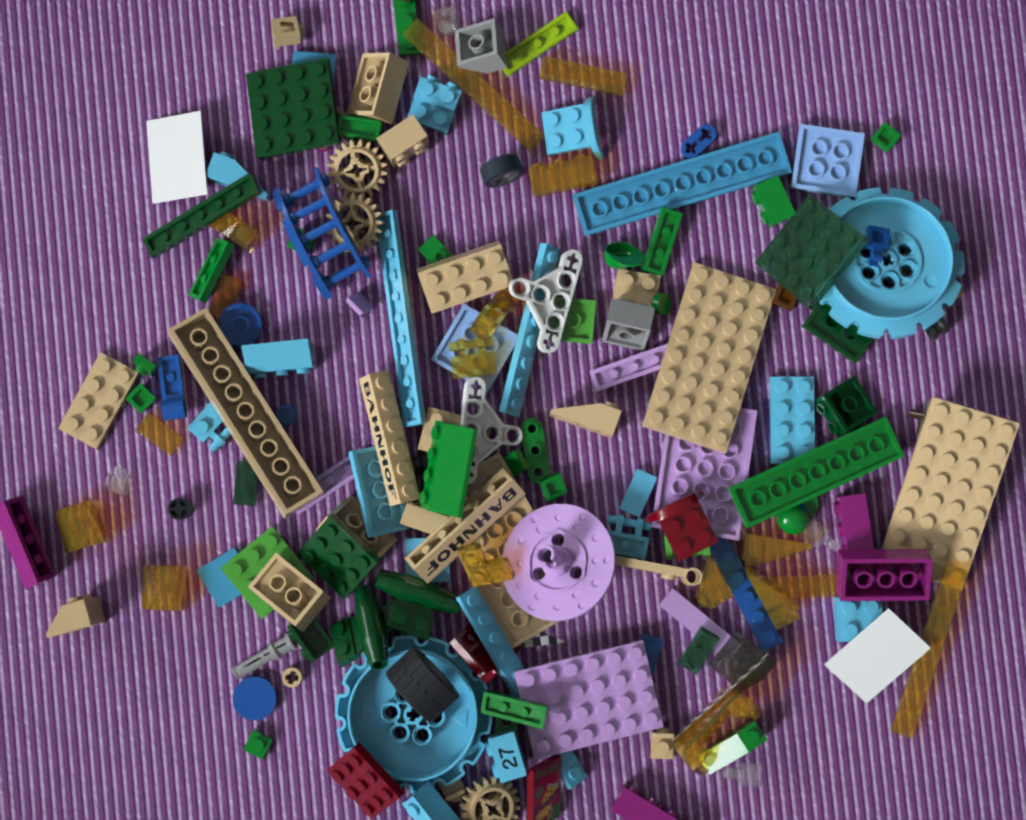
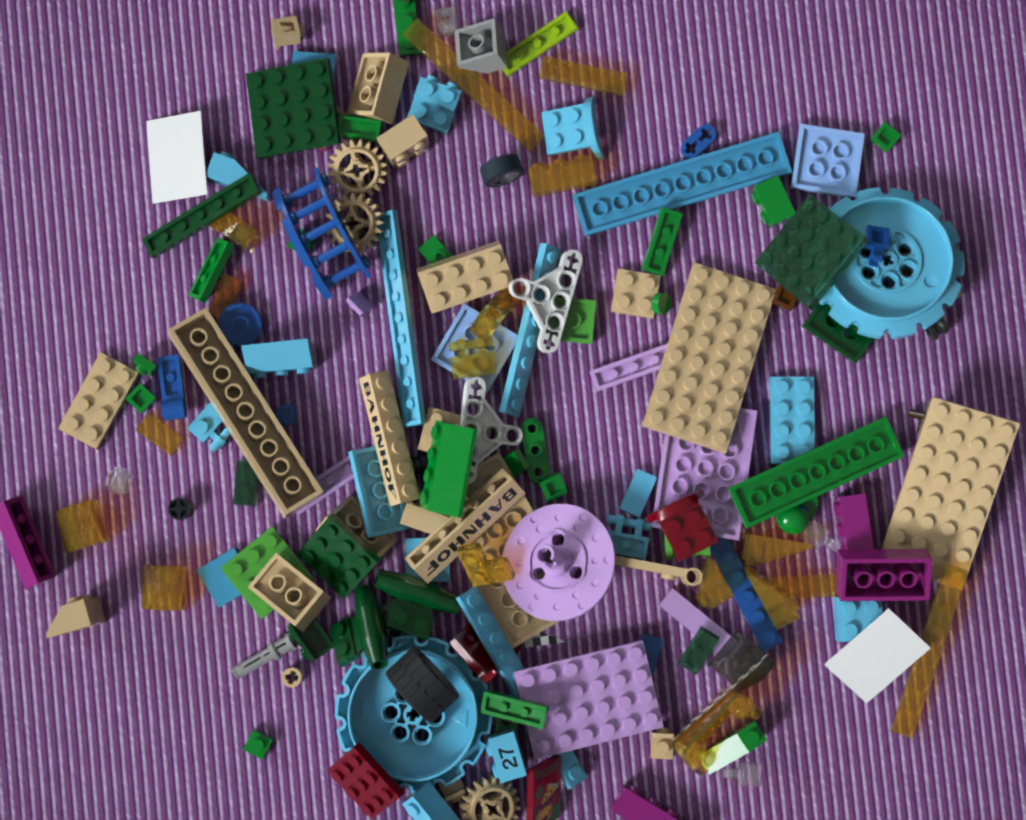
(254, 698): blue tile -> none
(593, 417): tan slope -> none
(623, 255): green cap -> none
(628, 324): light grey slope -> none
(845, 406): dark green plate -> none

